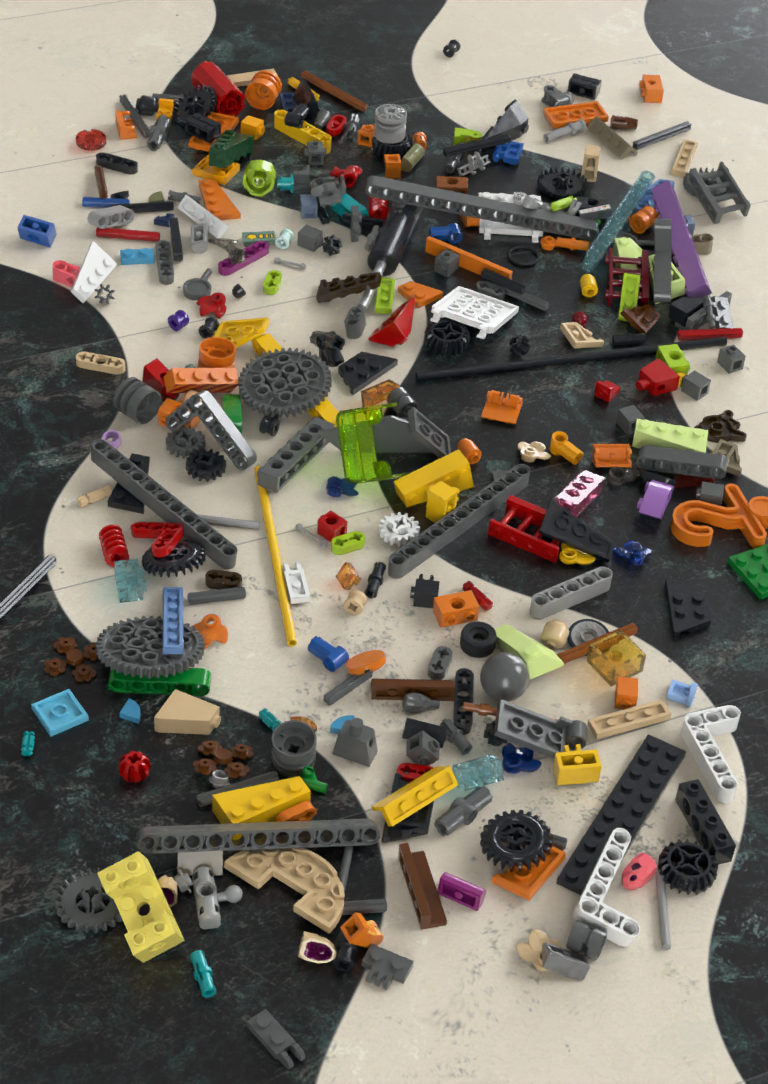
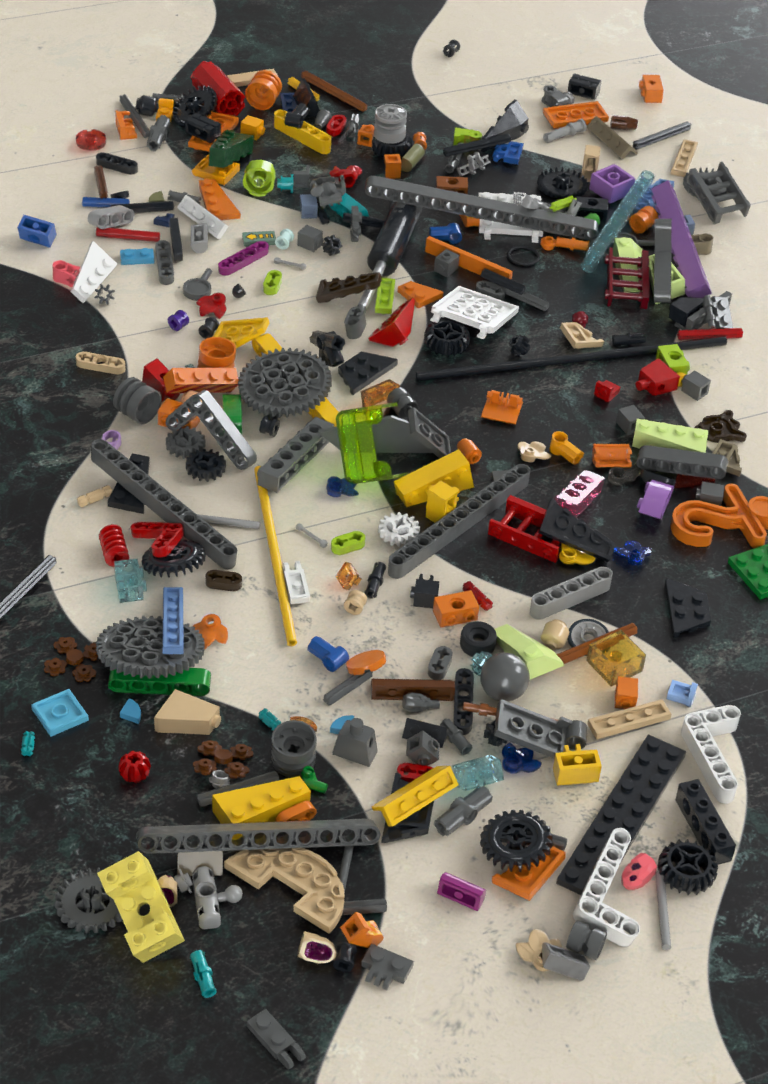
(216, 595): dark grey axle -> none
(236, 254): clear smoke piece -> none
(315, 153): dark grey brick -> none
(331, 526): red brick -> none
(372, 237): light grey pin -> none
(378, 208): red piece -> none
(421, 887): reddish brown panel -> none
(478, 661): none -> clear light blue gear
(588, 285): yellow brick -> none
(596, 213): flat silver slope -> none
(611, 183): none -> medium lavender brick
(629, 293): lime plate -> none
(641, 317): reddish brown wing -> none
(731, 359): dark grey brick -> none

